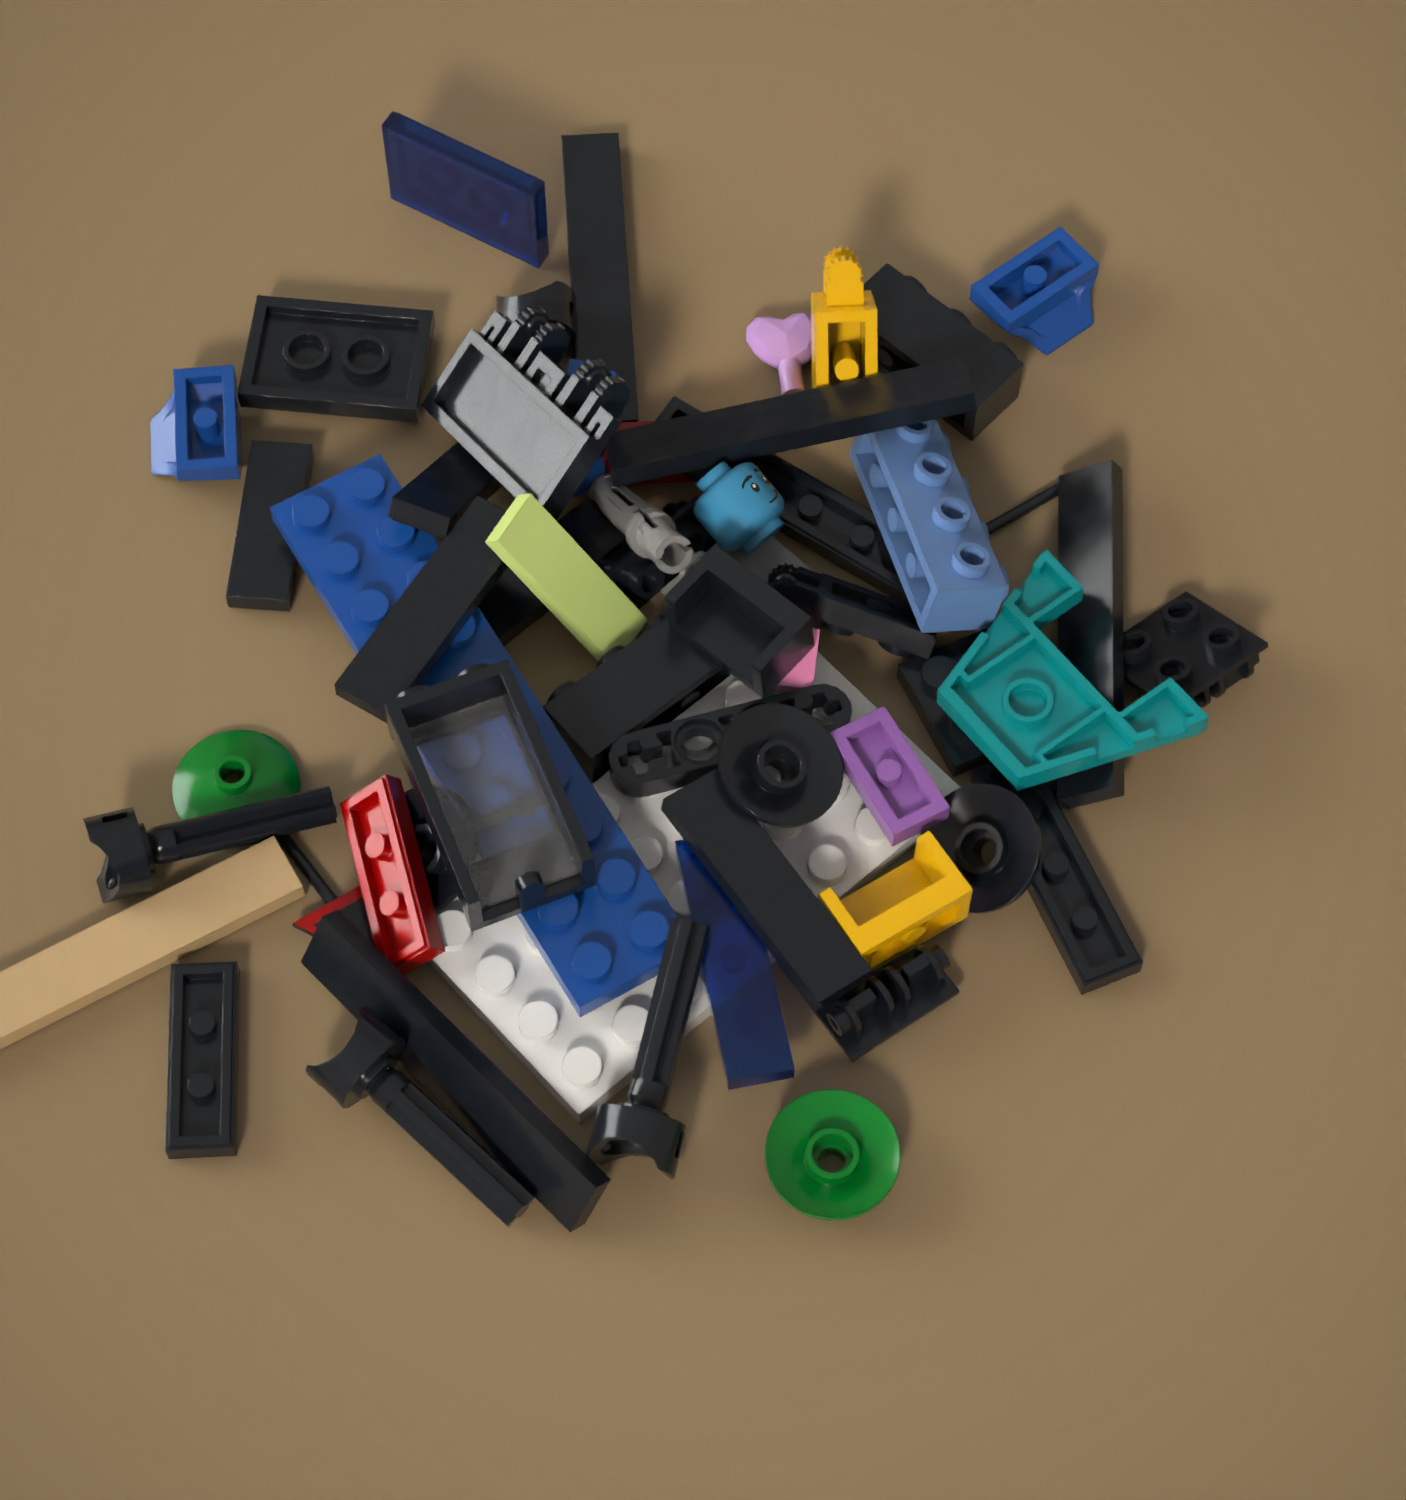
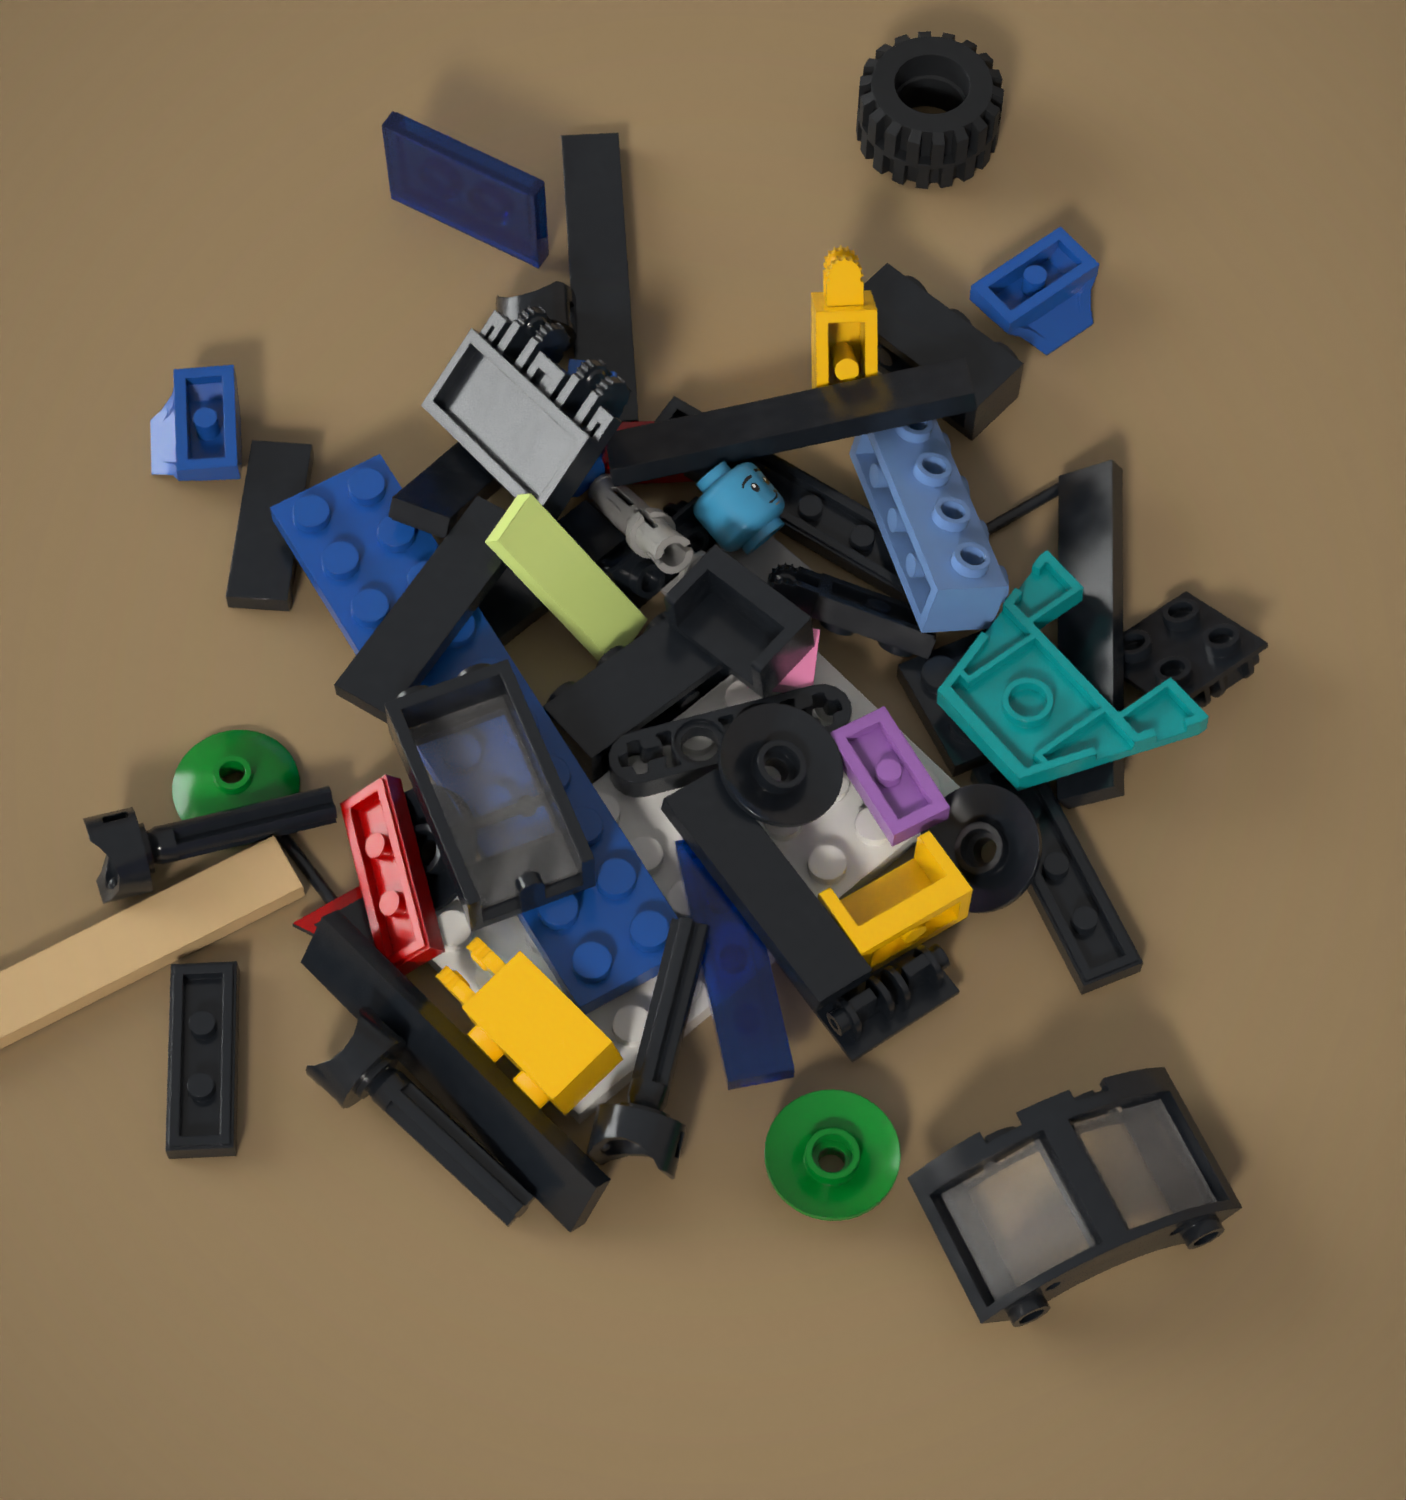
(336, 359): black plate -> none
(534, 1027): none -> yellow hinge
(783, 346): lavender rock -> none
(935, 75): none -> black tyre
(1073, 1193): none -> window

